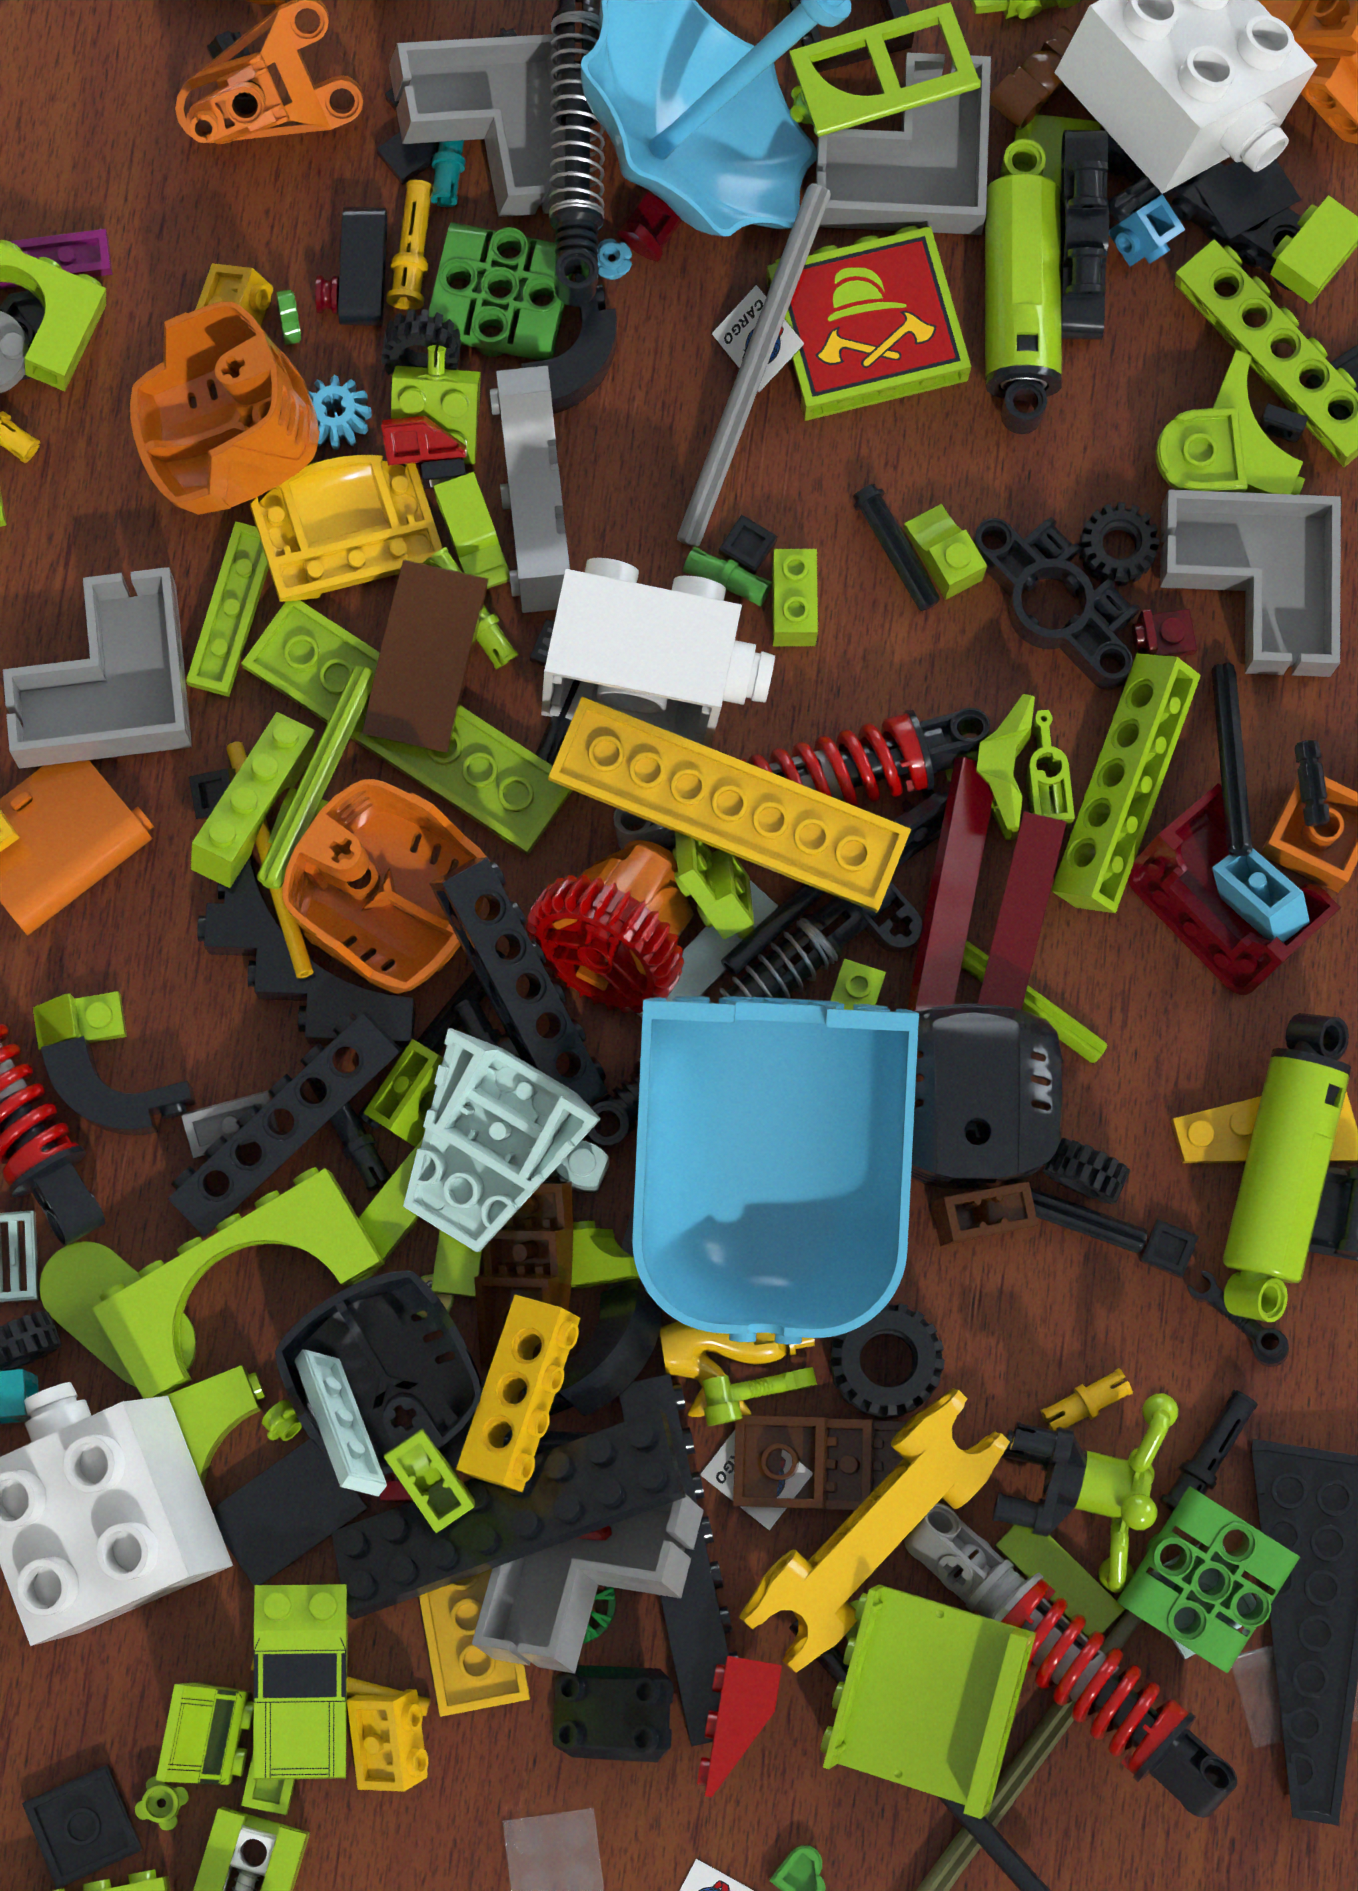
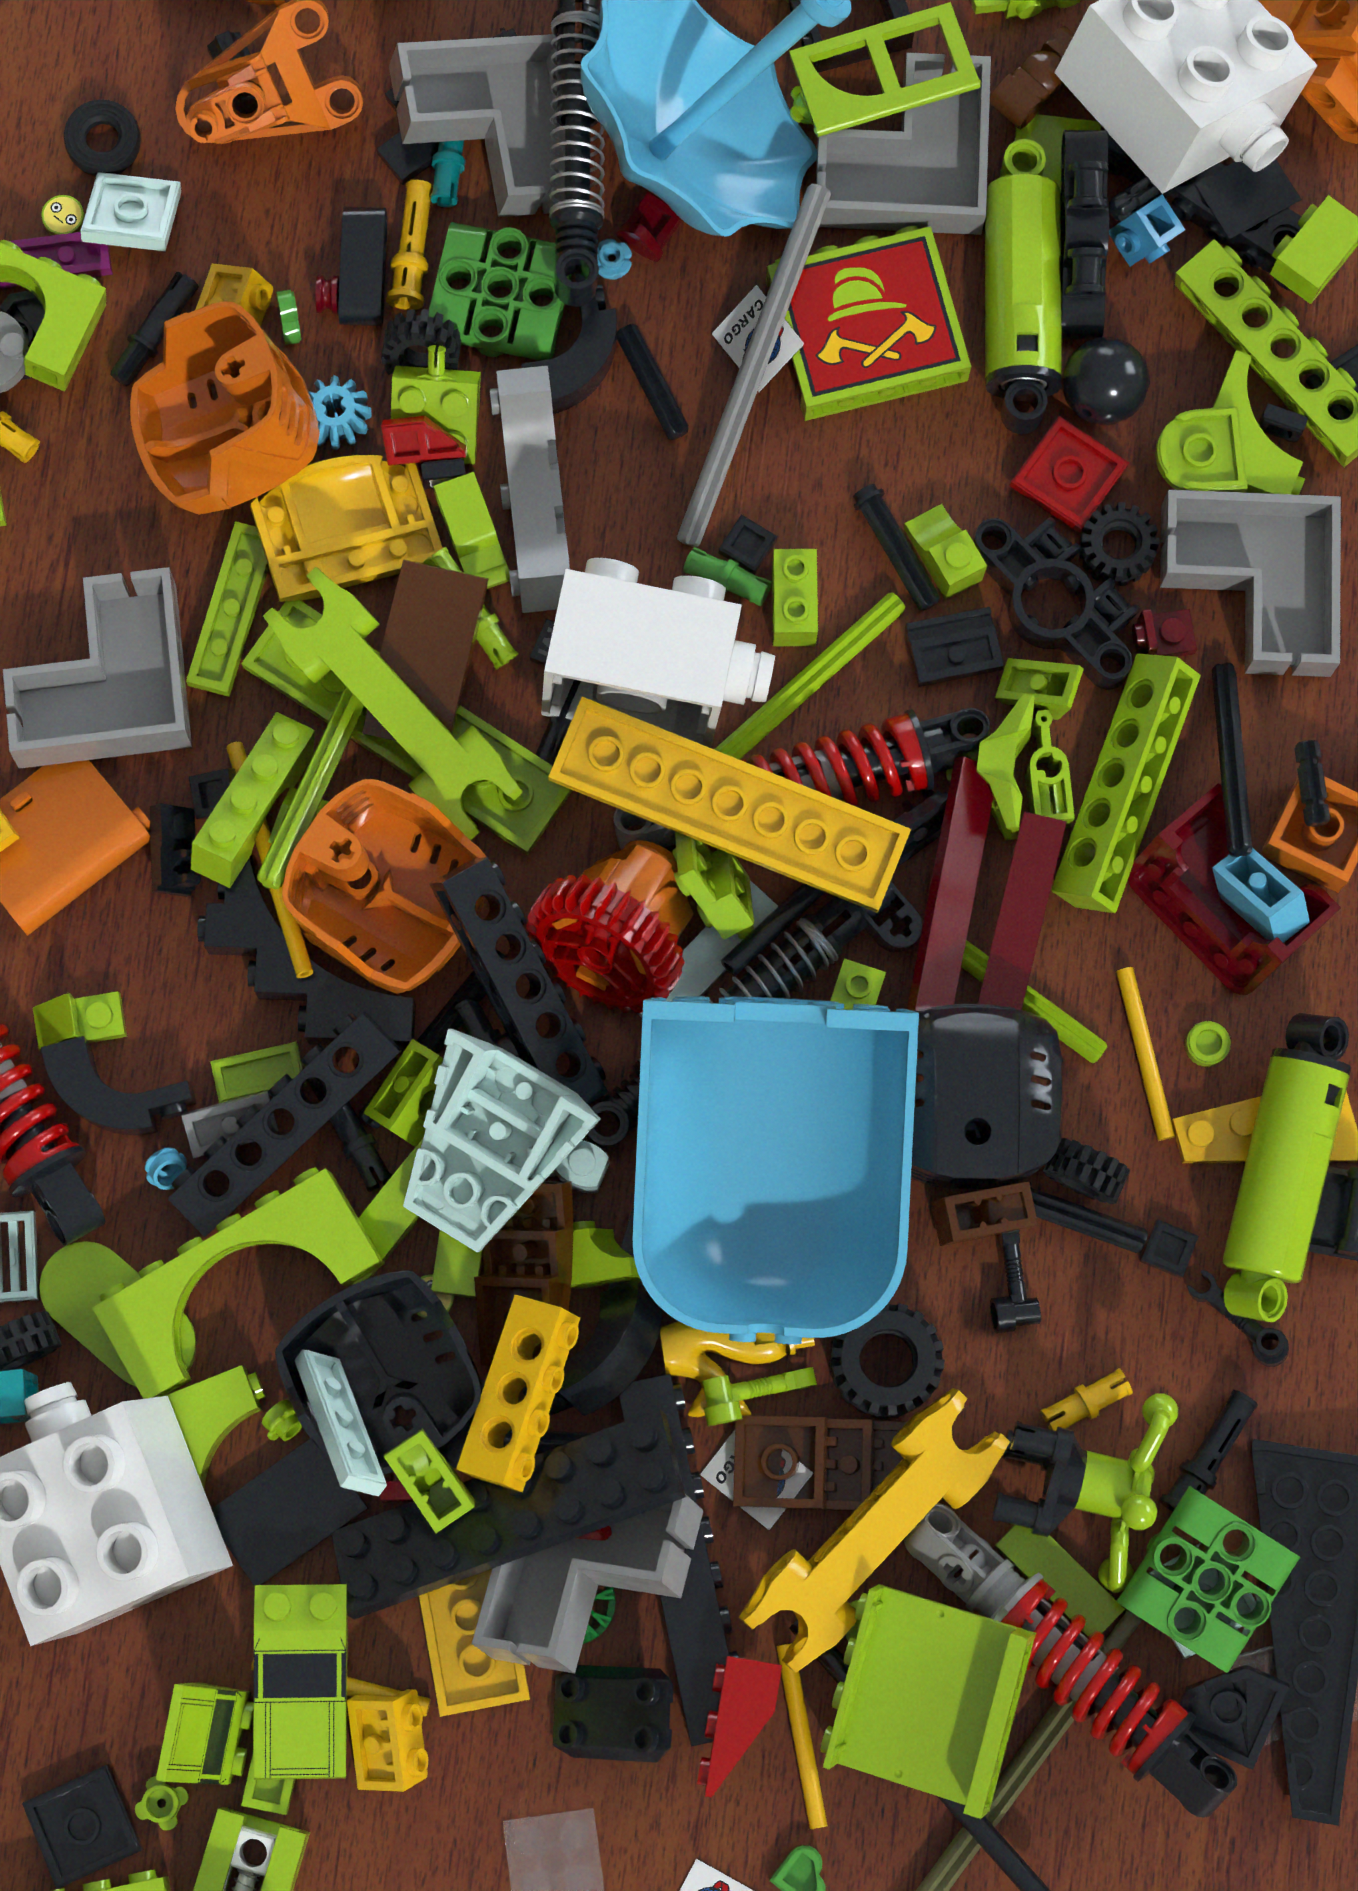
(62, 215): none -> light yellow tile
(94, 114): none -> black tyre
(131, 211): none -> light aqua tile
(151, 332): none -> black axle
(164, 1176): none -> medium azure plate
(171, 849): none -> black plate
(255, 1071): none -> lime tile
(340, 646): none -> lime piece
(652, 381): none -> black axle
(802, 1743): none -> yellow bar
(812, 677): none -> lime axle
(954, 646): none -> black plate
(1016, 1308): none -> black brick
(1049, 682): none -> lime slope
(1069, 474): none -> red plate
(1105, 380): none -> black piece
(1145, 1053): none -> yellow bar
(1207, 1043): none -> lime tile
(1235, 1711): none -> black plate

